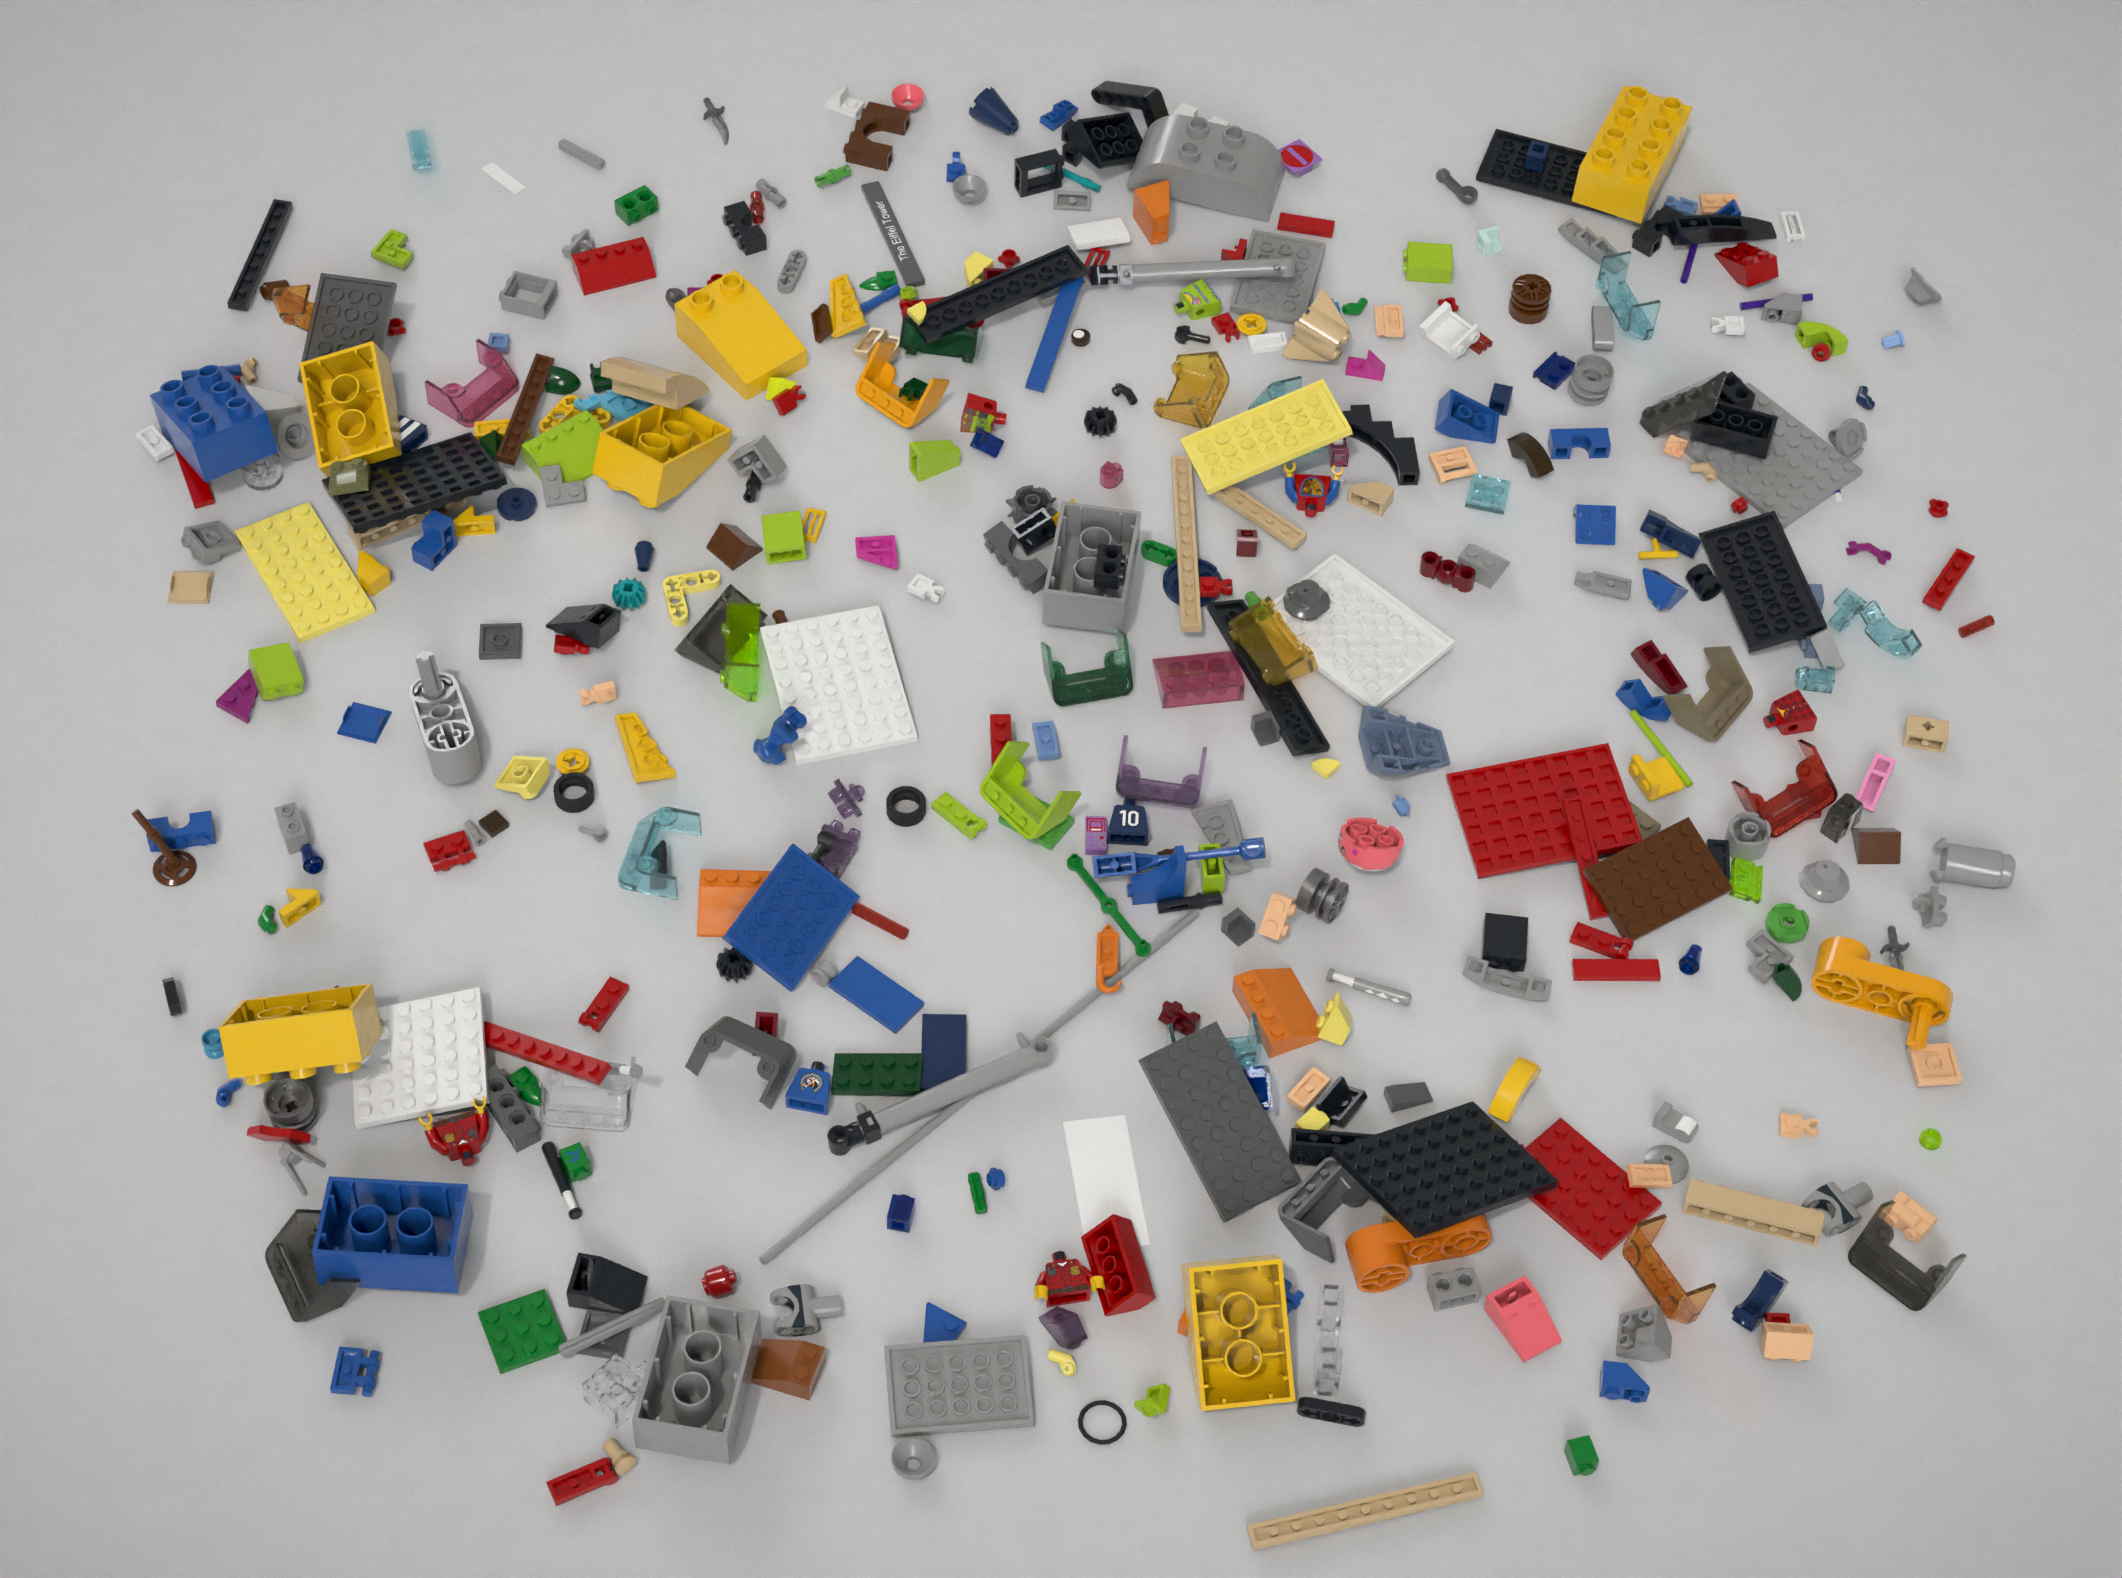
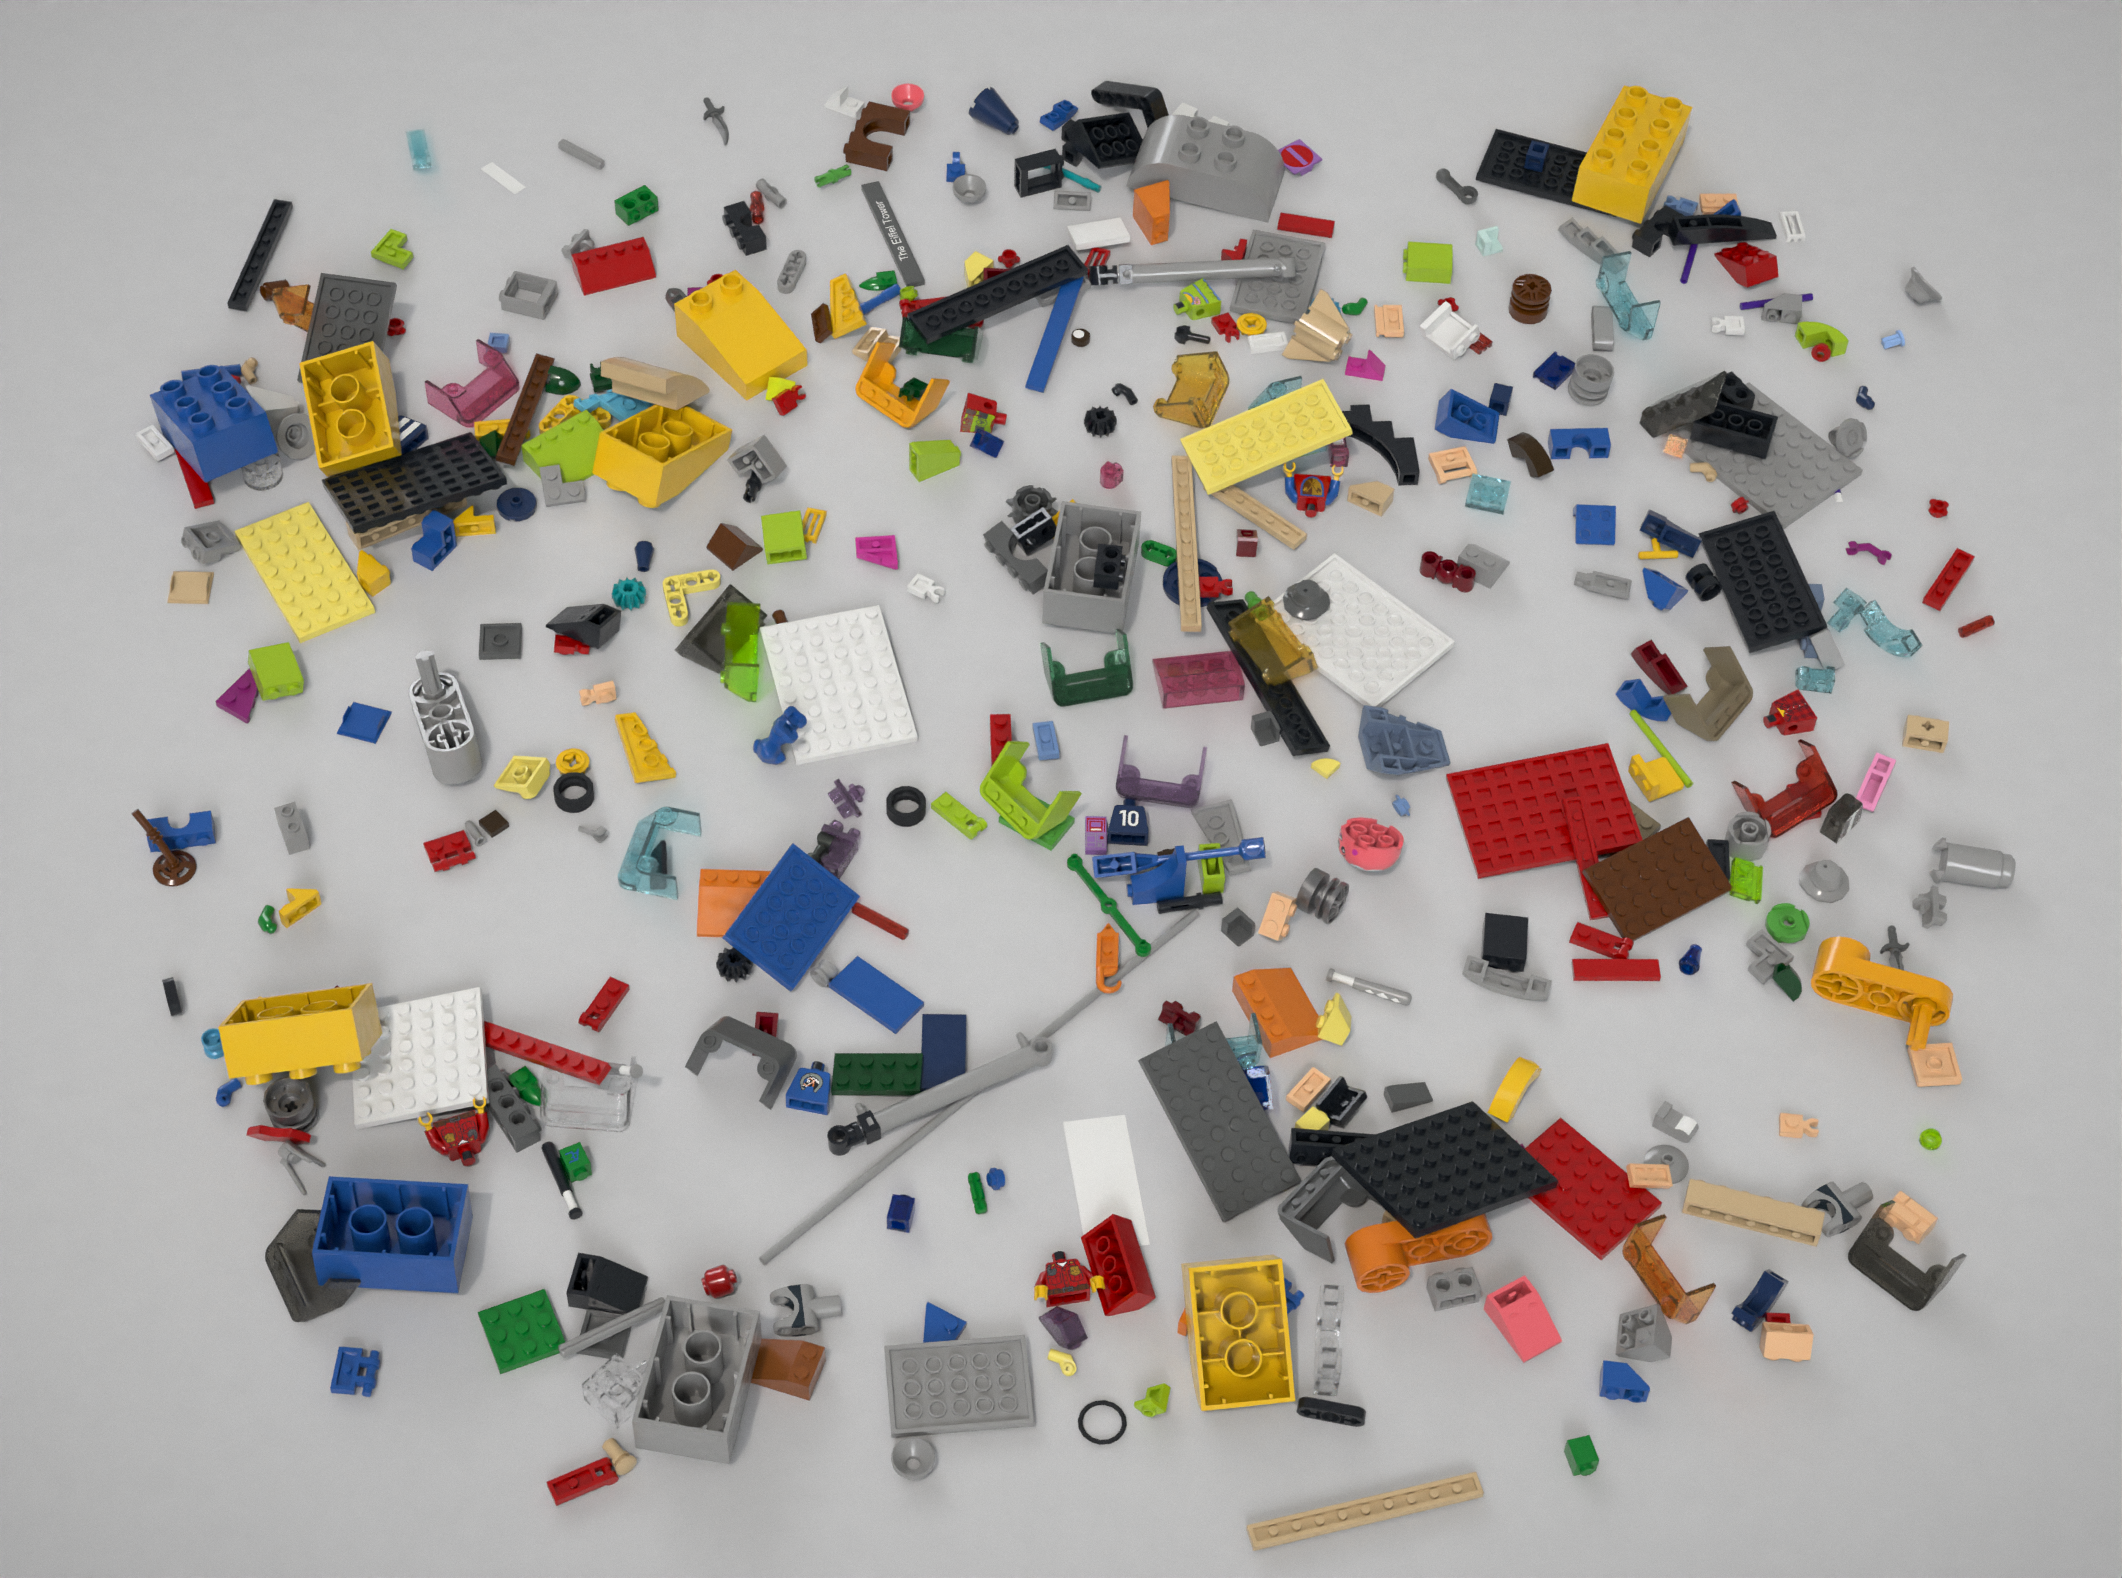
(311, 859): clear blue cone -> none
(349, 477): olive slope -> none
(917, 312): light yellow tile -> none
(1877, 845): reddish brown slope -> none

